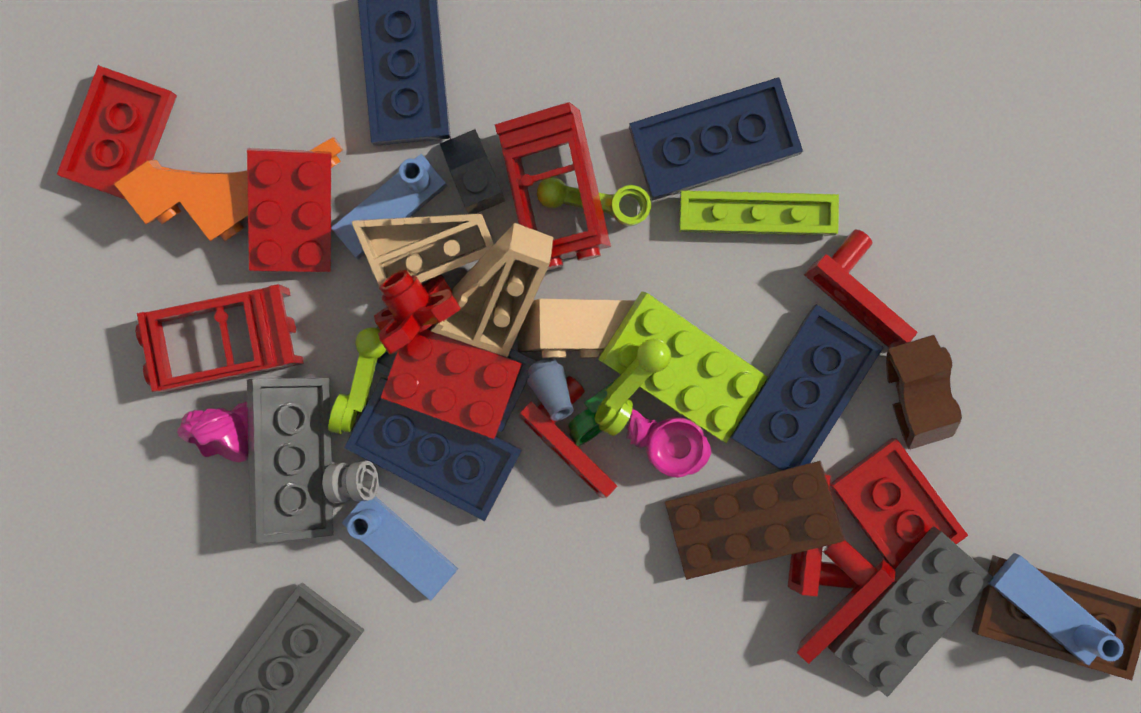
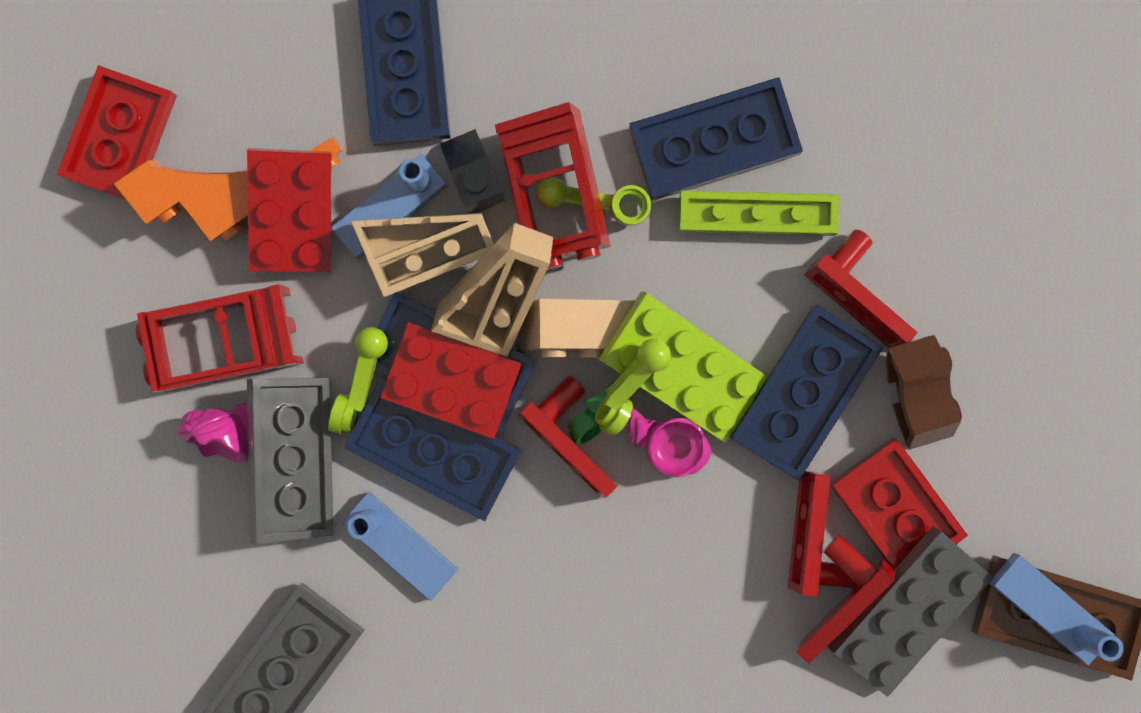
(355, 481): light grey wheel -> none
(412, 307): red plant -> none
(550, 386): sand blue cone -> none
(754, 520): reddish brown plate -> none

